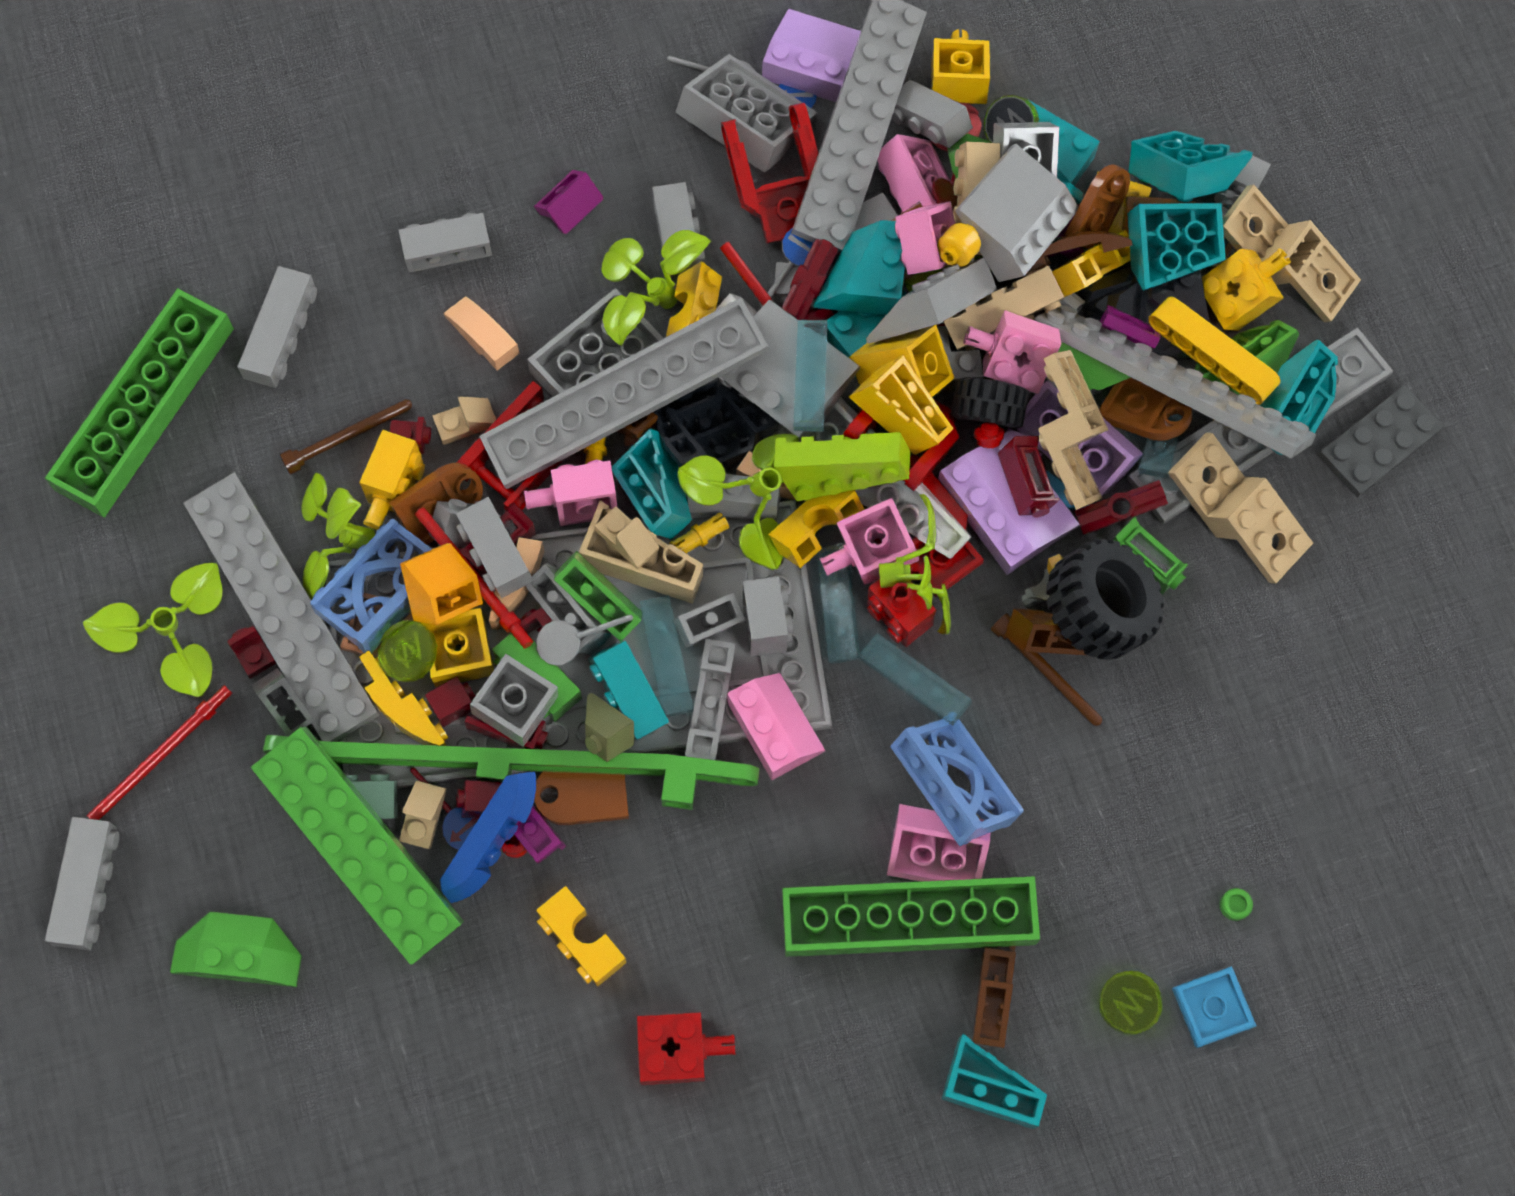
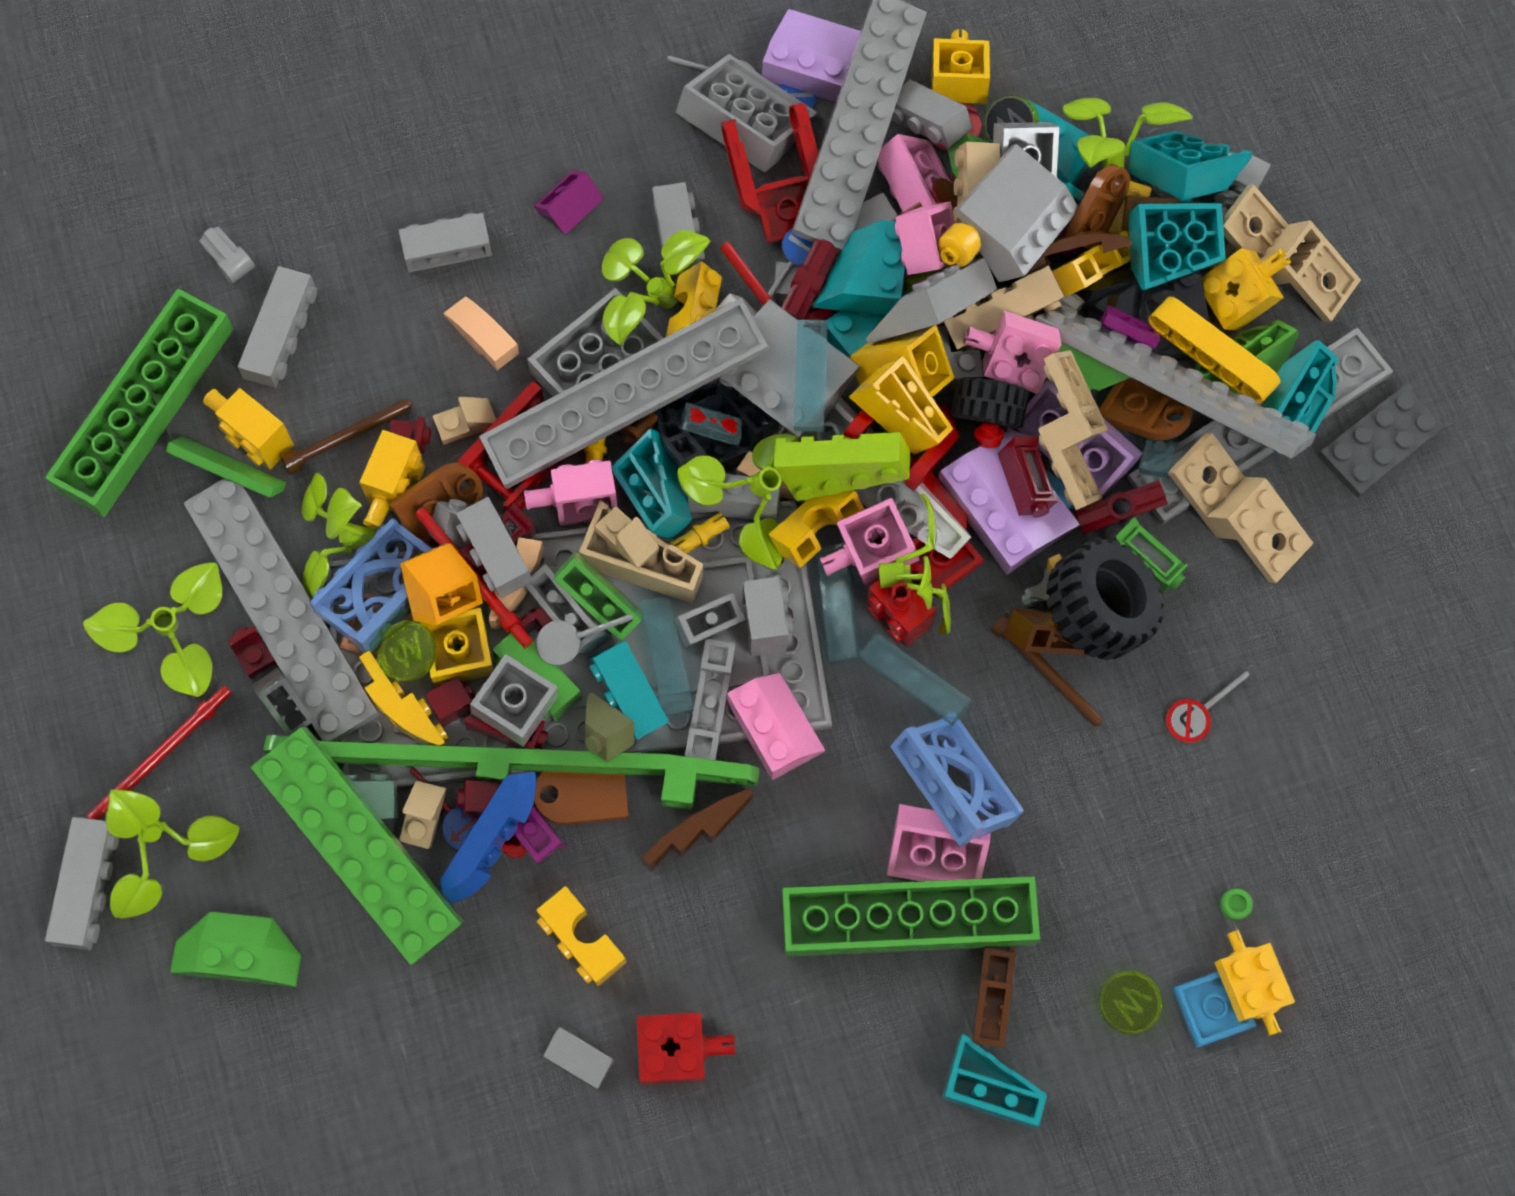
(139, 815): none -> lime plant
(226, 467): none -> bright green tile
(230, 260): none -> light grey piece
(250, 427): none -> yellow brick
(578, 1057): none -> light grey slope
(707, 822): none -> reddish brown slope
(711, 424): none -> clear light blue tile
(1112, 150): none -> lime plant
(1190, 720): none -> piece
(1254, 982): none -> yellow plate

